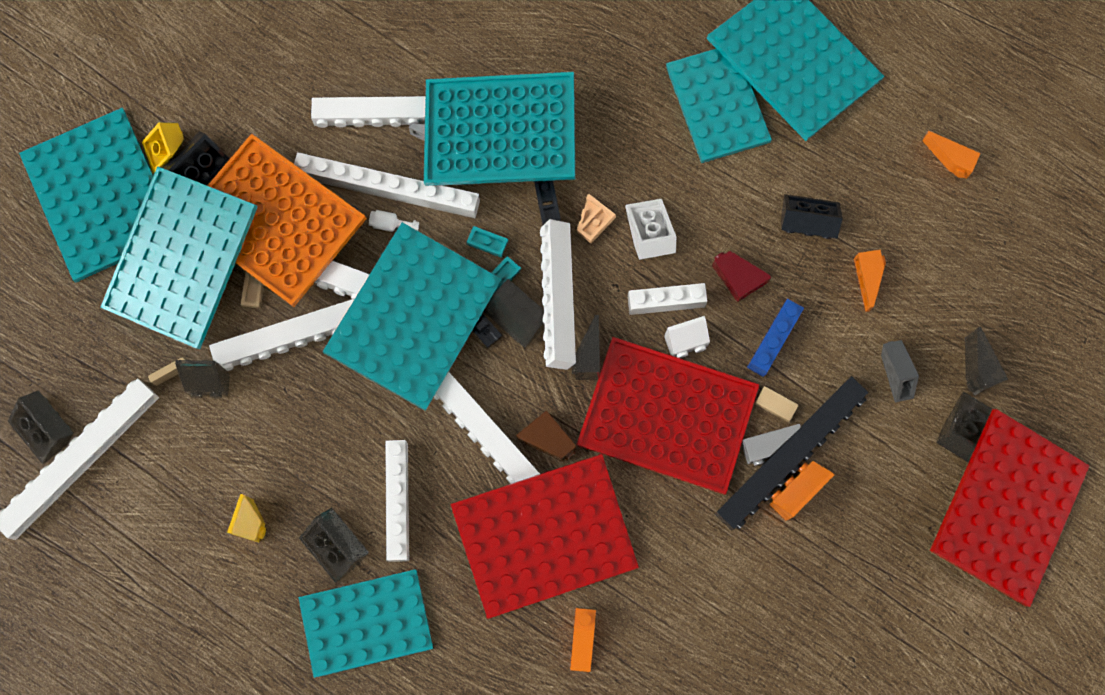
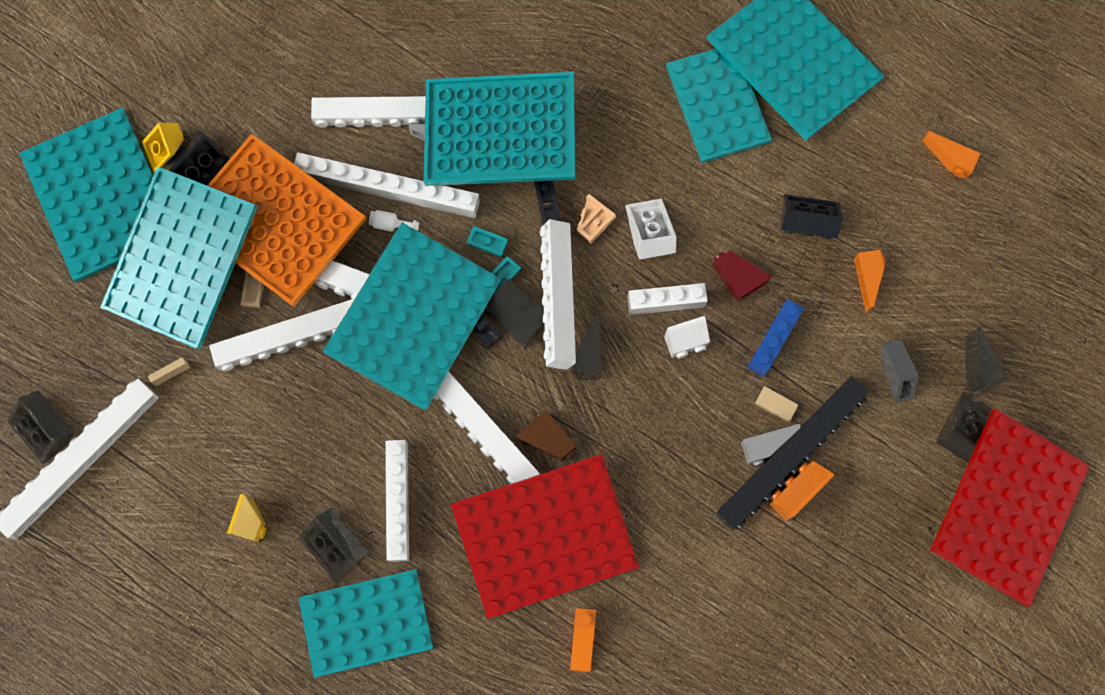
(203, 378): clear smoke slope -> none
(668, 415): red plate -> none

